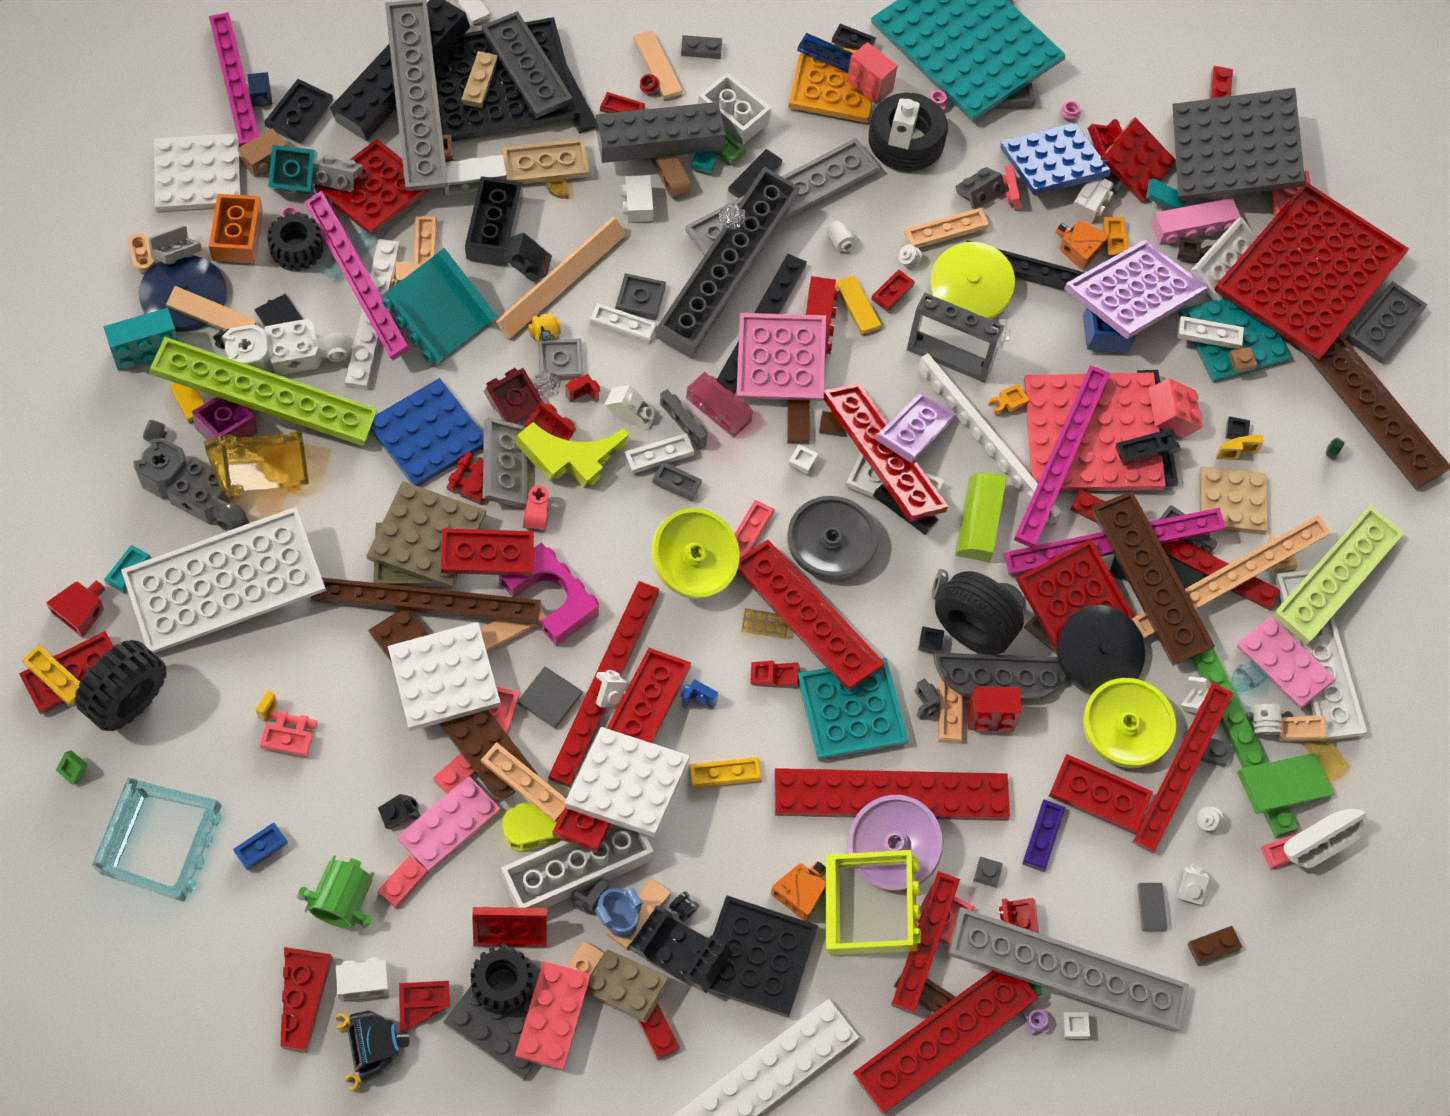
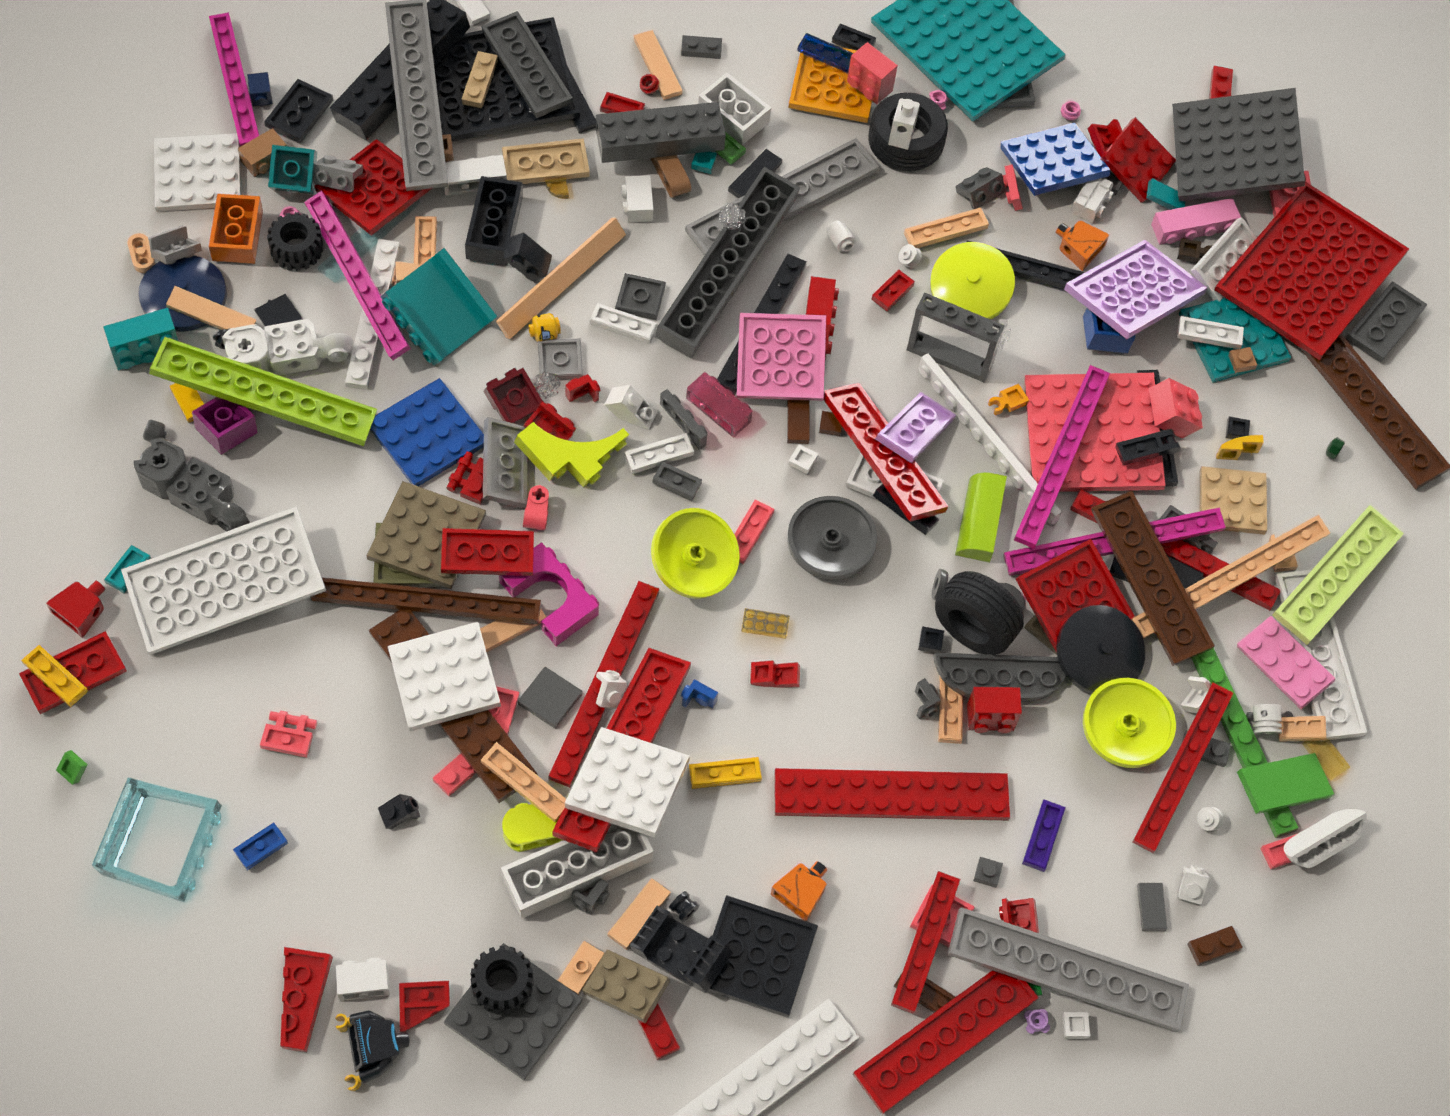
(120, 685): black tyre -> none
(258, 462): clear yellow windscreen -> none
(266, 705): yellow tile -> none
(340, 895): bright green container -> none
(402, 882): coral plate -> none
(448, 824): bright pink plate -> none
(509, 926): red plate -> none
(553, 1015): coral plate -> none
(619, 911): medium blue piece -> none
(809, 615): red plate -> none
(853, 720): teal plate -> none
(858, 305): yellow tile -> none
(870, 859): neon yellow window -> none
(896, 825): lavender dish -> none
(1101, 794): red plate -> none
(1117, 239): light orange slope -> none
(1247, 677): clear light blue tile -> none

